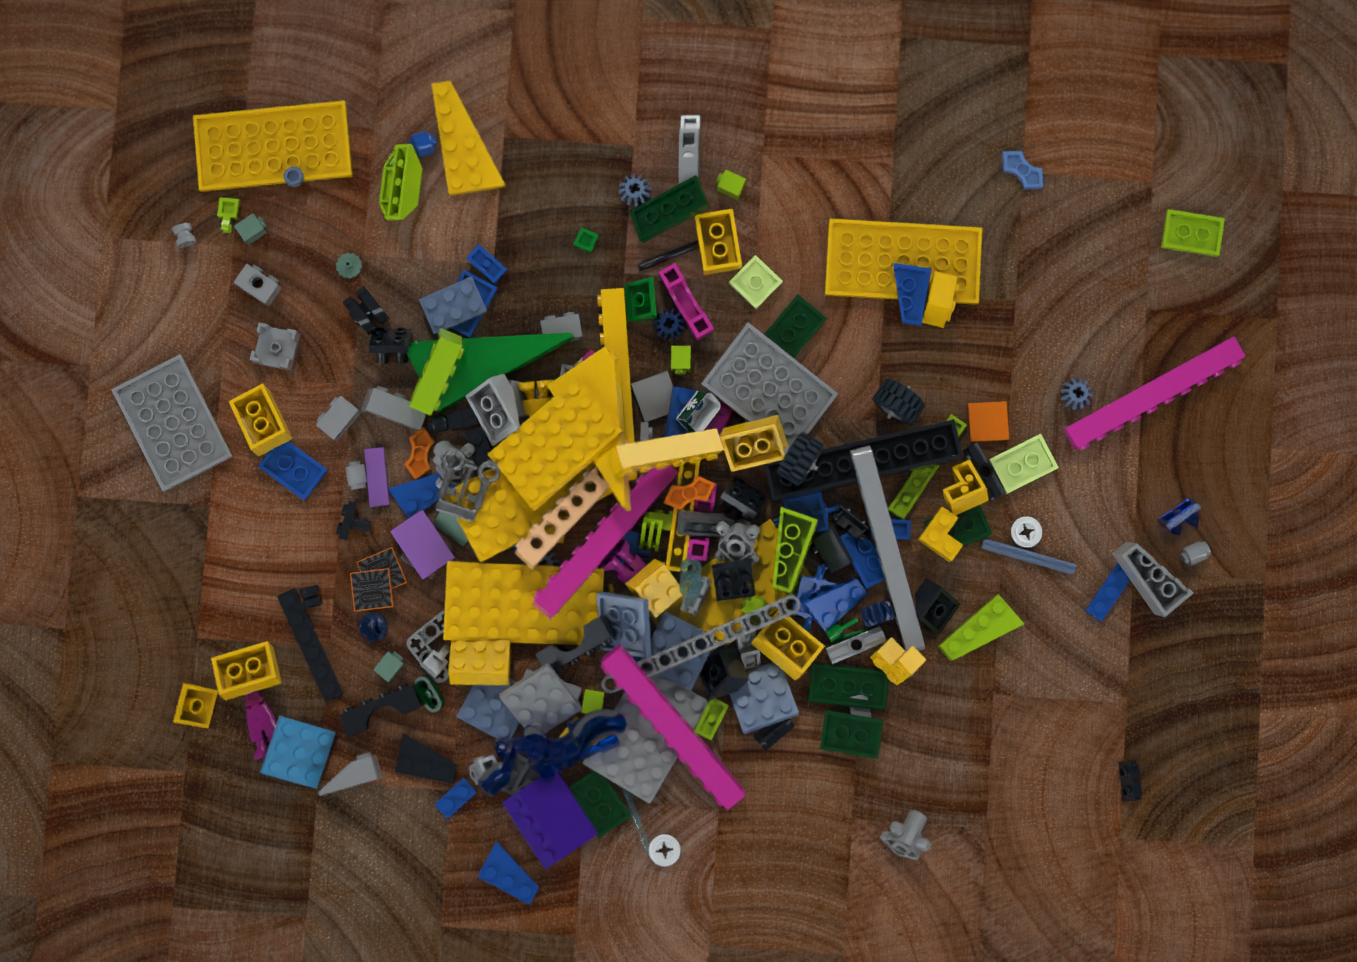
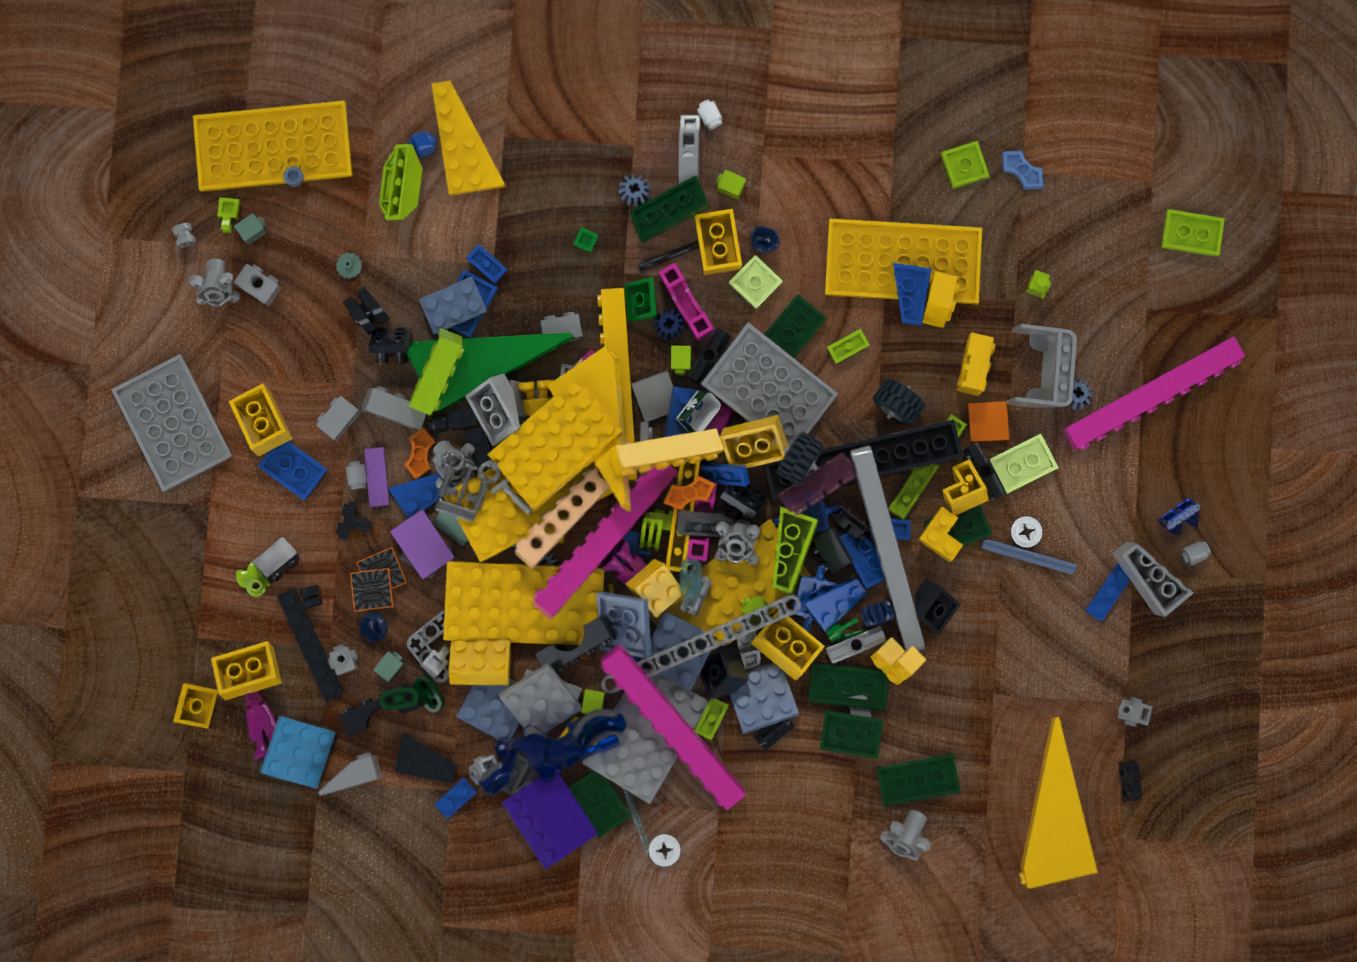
(214, 285): none -> light grey piece
(251, 577): none -> lime plate
(275, 347): light grey panel -> none
(276, 560): none -> brick
(350, 659): none -> light grey brick
(399, 698): none -> dark green plate
(507, 875): blue wing -> none
(515, 497): none -> light grey piece
(710, 114): none -> white brick
(715, 345): none -> black piece
(725, 473): none -> blue plate
(733, 579): black plate -> none
(764, 239): none -> dark blue hair
(819, 480): none -> clear pink windscreen
(848, 346): none -> lime plate
(918, 779): none -> dark green tile
(965, 164): none -> lime tile
(975, 364): none -> yellow wedge
(983, 626): lime wedge -> none
(1039, 284): none -> lime brick
(1057, 366): none -> light grey windscreen
(1057, 833): none -> yellow slope
(1134, 712): none -> light grey brick

